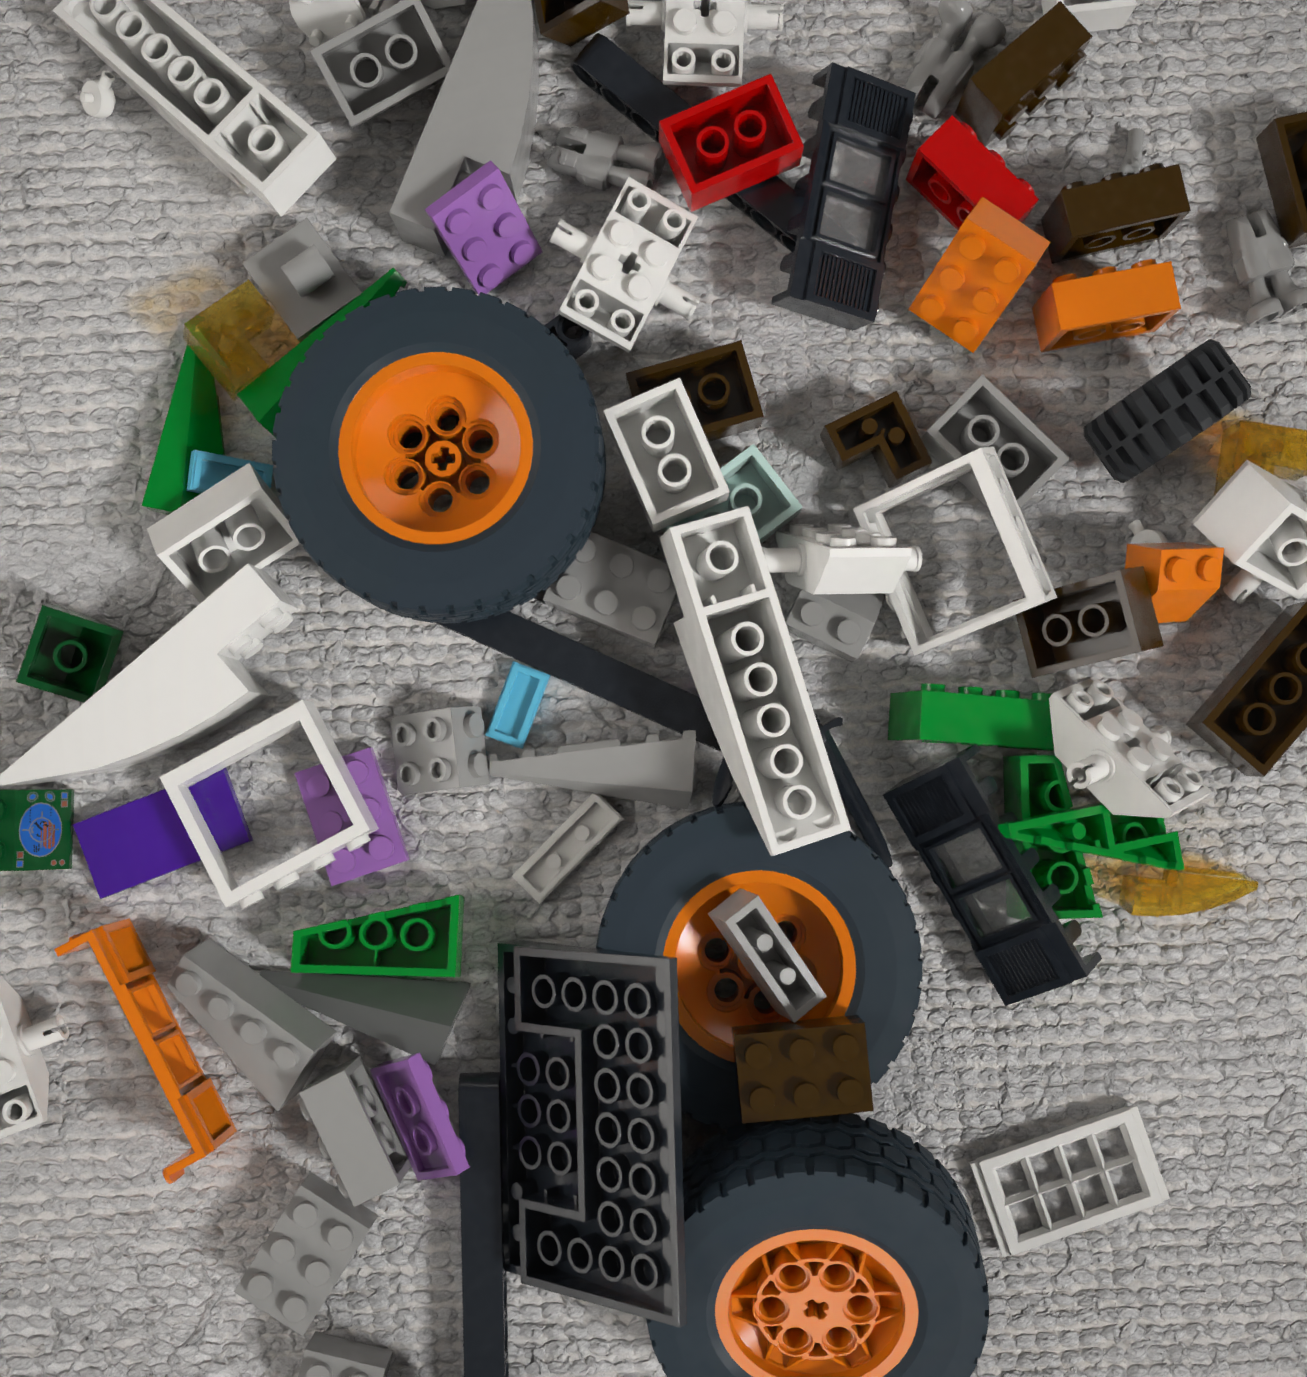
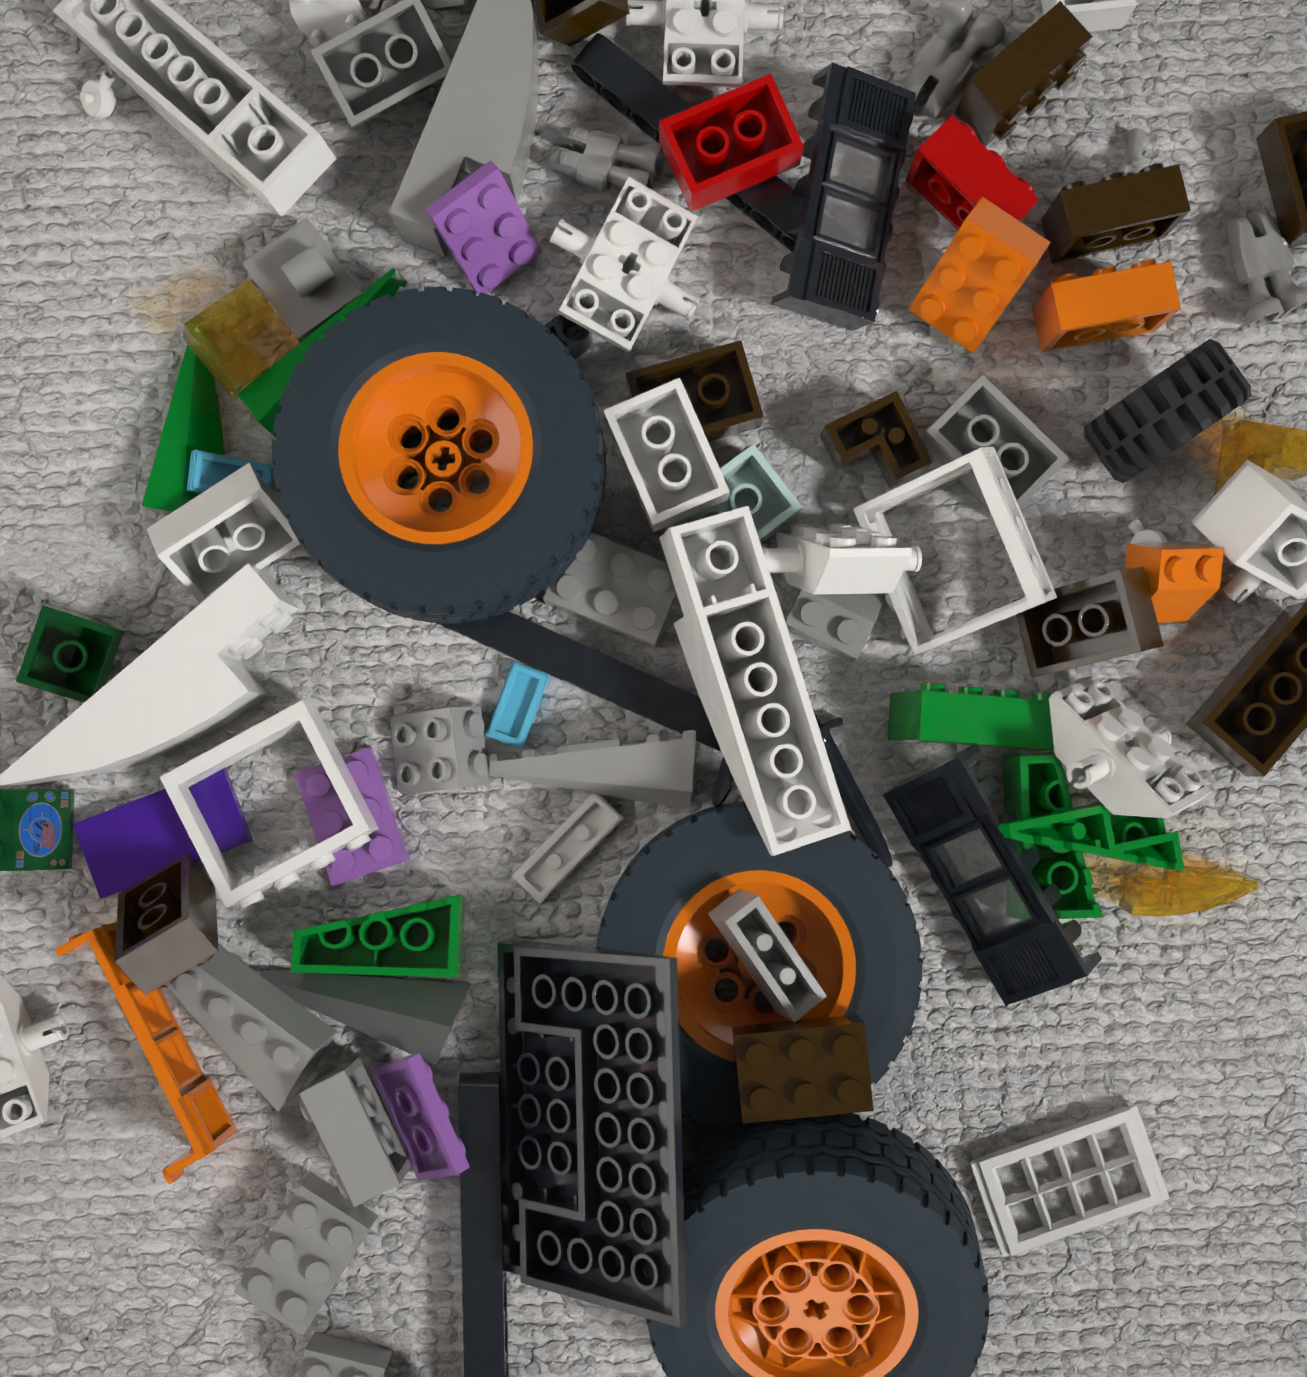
(166, 924): none -> dark brown brick

